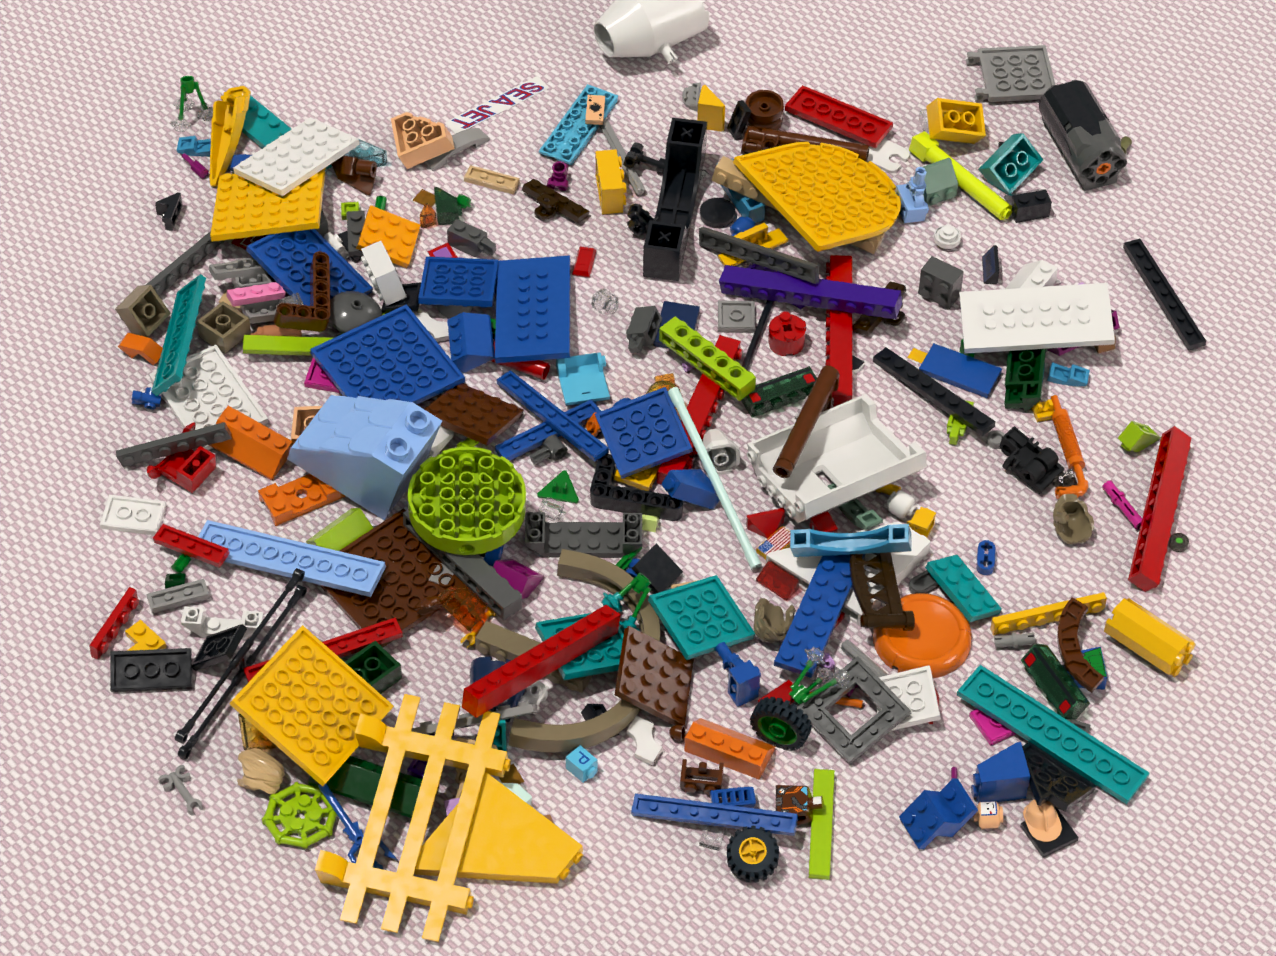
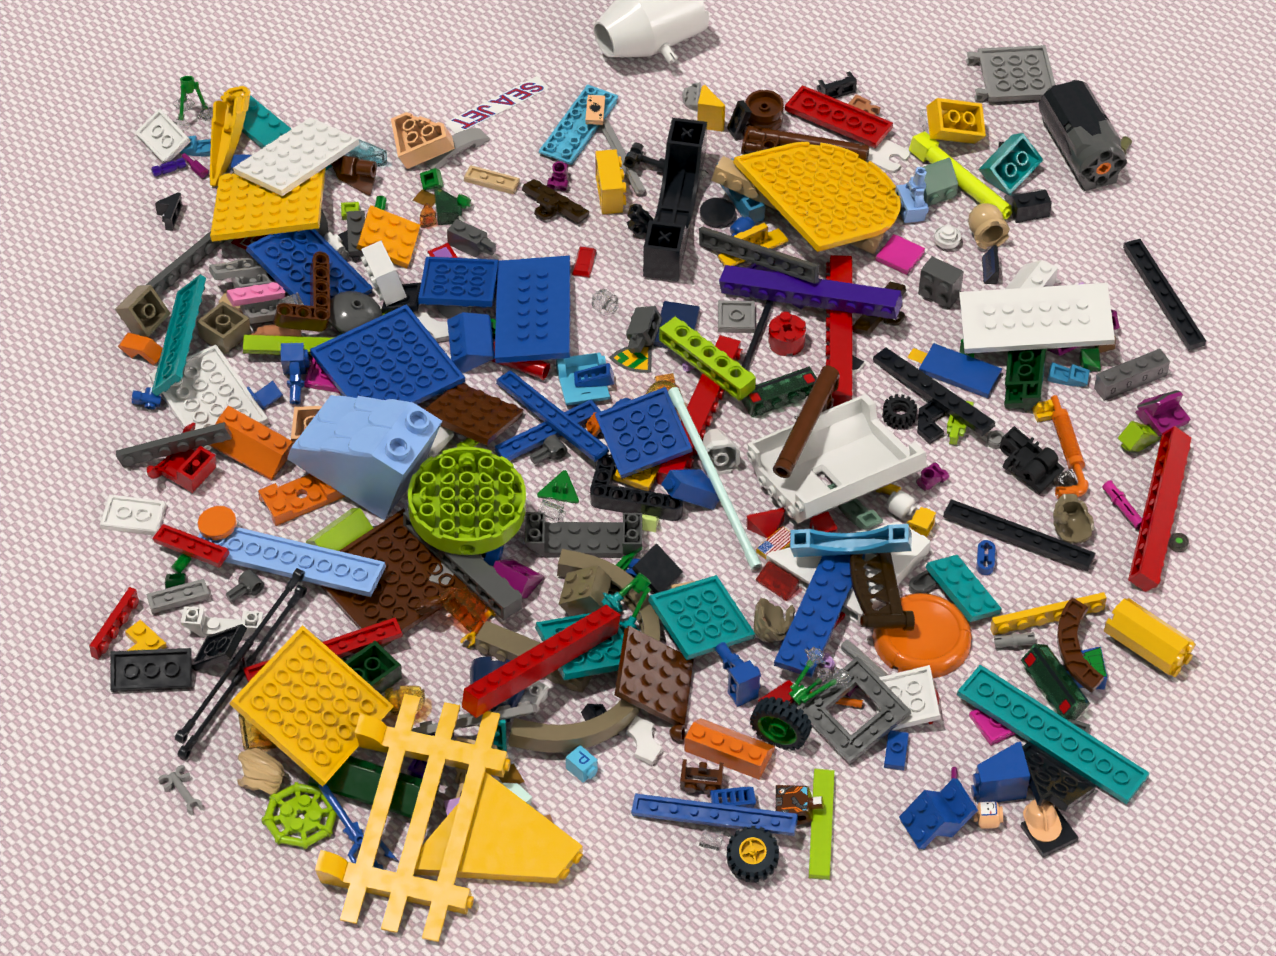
(163, 136): none -> white tile
(168, 167): none -> dark purple axle
(217, 522): none -> orange tile
(248, 584): none -> dark grey axle
(266, 395): none -> blue bracket
(294, 362): none -> blue brick
(396, 697): none -> clear yellow cylinder
(431, 179): none -> green slope
(584, 590): none -> dark tan brick
(599, 376): none -> blue slope
(635, 361): none -> sticker
(838, 88): none -> black hinge
(864, 104): none -> nougat plate
(896, 750): none -> blue plate
(899, 420): none -> black tyre
(900, 254): none -> dark pink tile
(926, 422): none -> black tile
(931, 476): none -> magenta plate
(988, 225): none -> tan tile
(1019, 535): none -> black plate
(1090, 359): none -> green slope
(1131, 374): none -> flat silver brick
(1163, 412): none -> magenta piece

